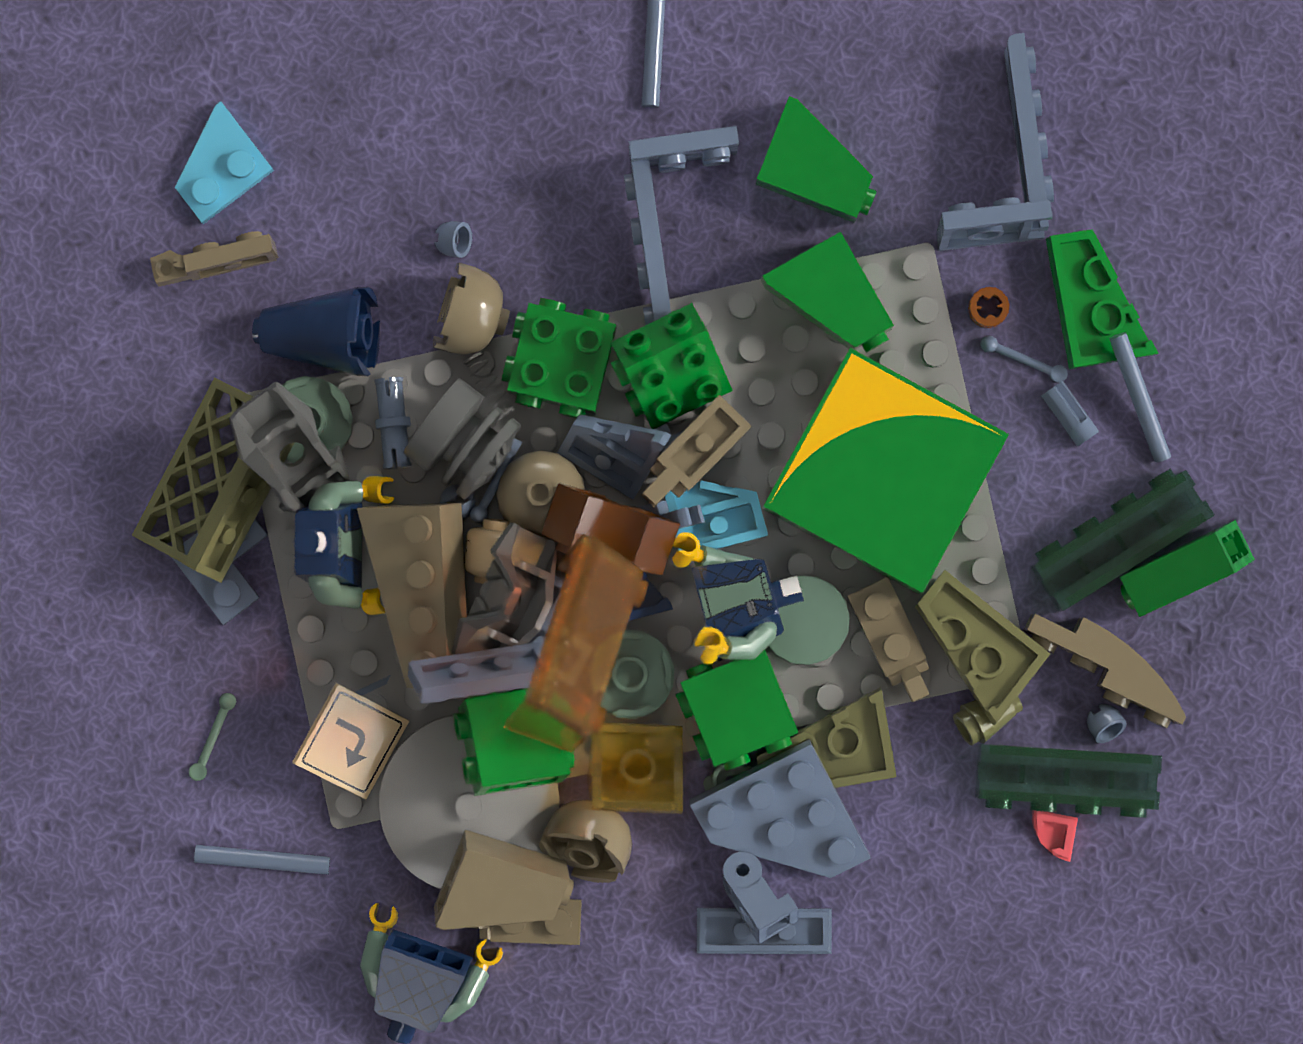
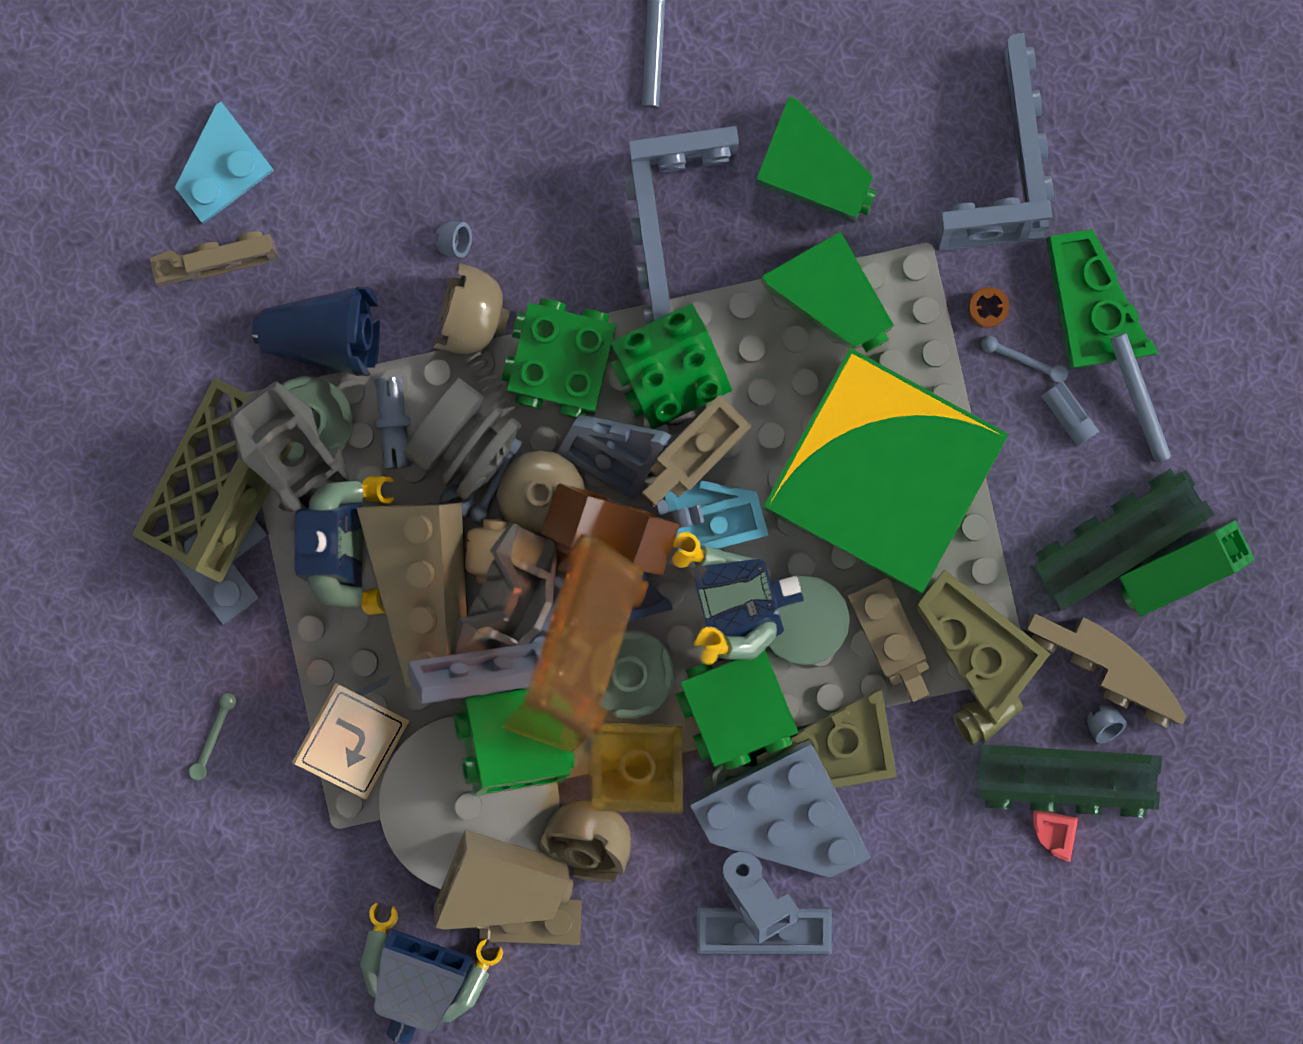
(262, 859): sand blue bar -> none

